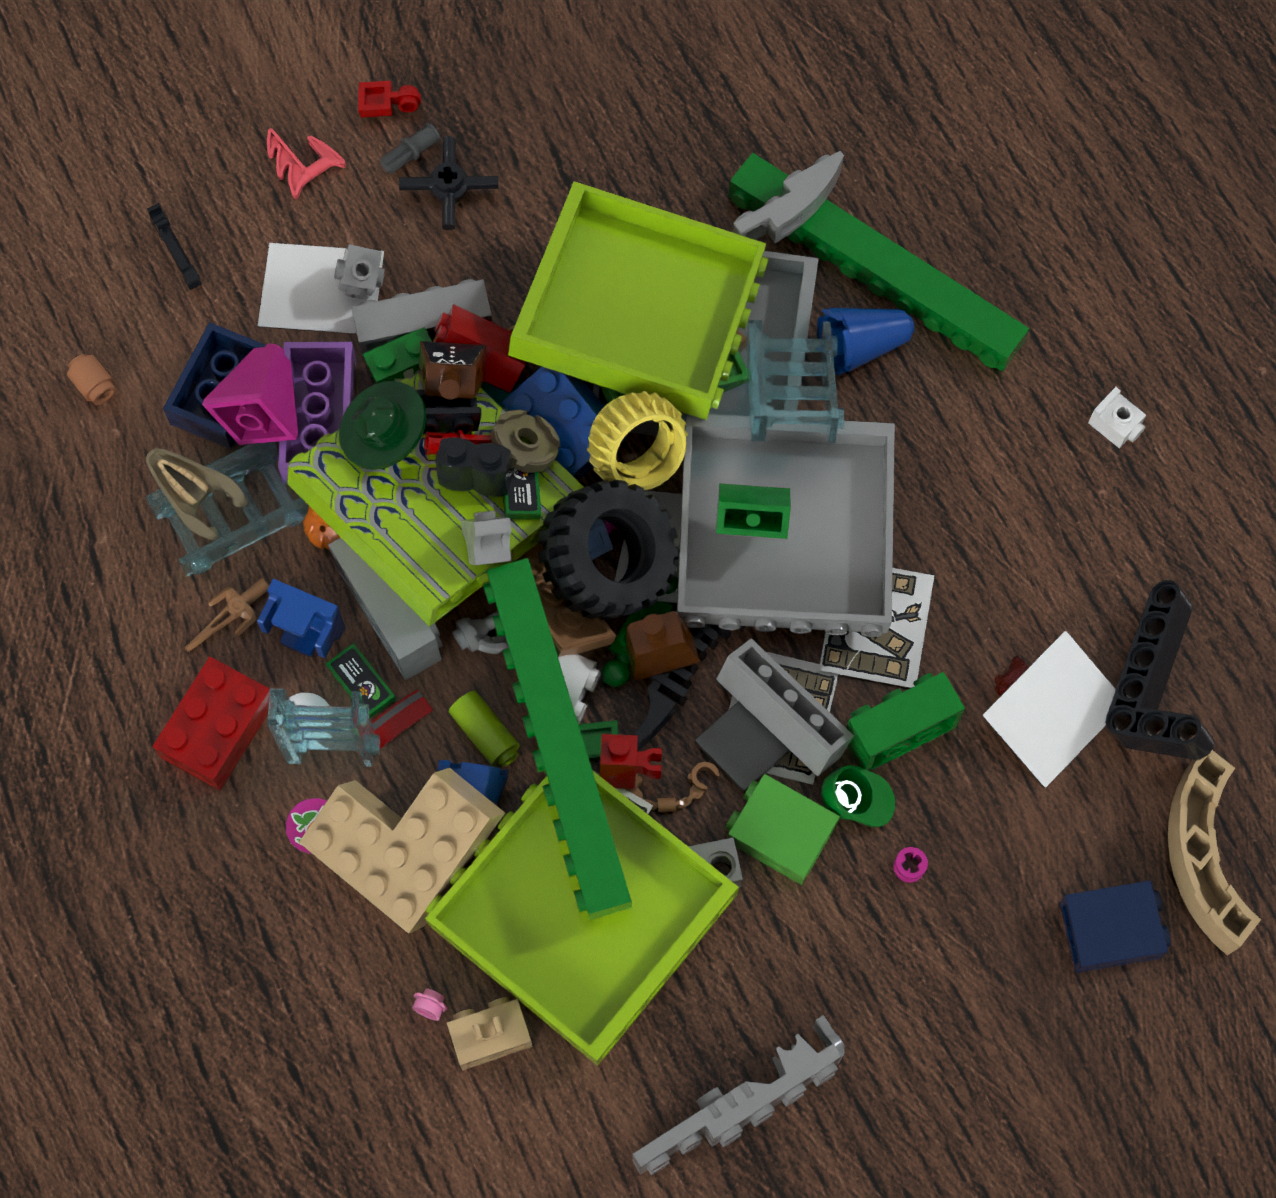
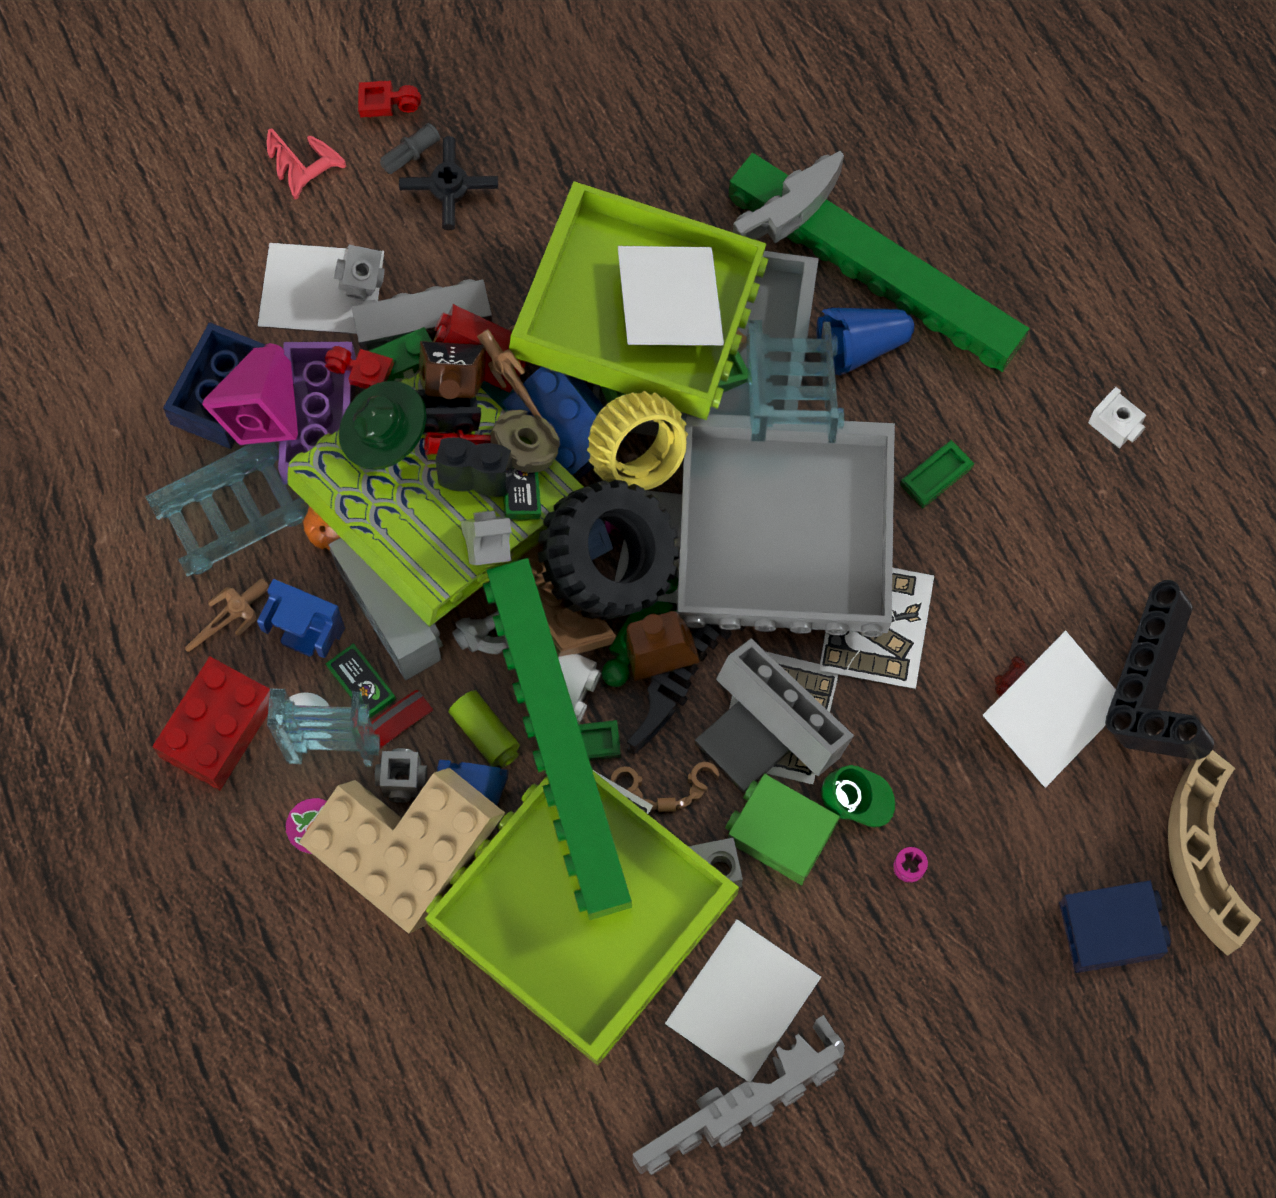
(91, 379): nougat brick -> none
(167, 235): black bar -> none
(188, 485): dark tan animal -> none
(365, 370): none -> red plate
(398, 763): none -> light grey brick
(429, 1004): bright pink plate -> none
(489, 1033): tan brick -> none
(503, 364): none -> medium nougat piece
(622, 761): red brick -> none
(670, 295): none -> white sticker
(743, 1000): none -> white sticker
(753, 511): green brick -> none
(904, 721): green brick -> none
(937, 474): none -> green tile

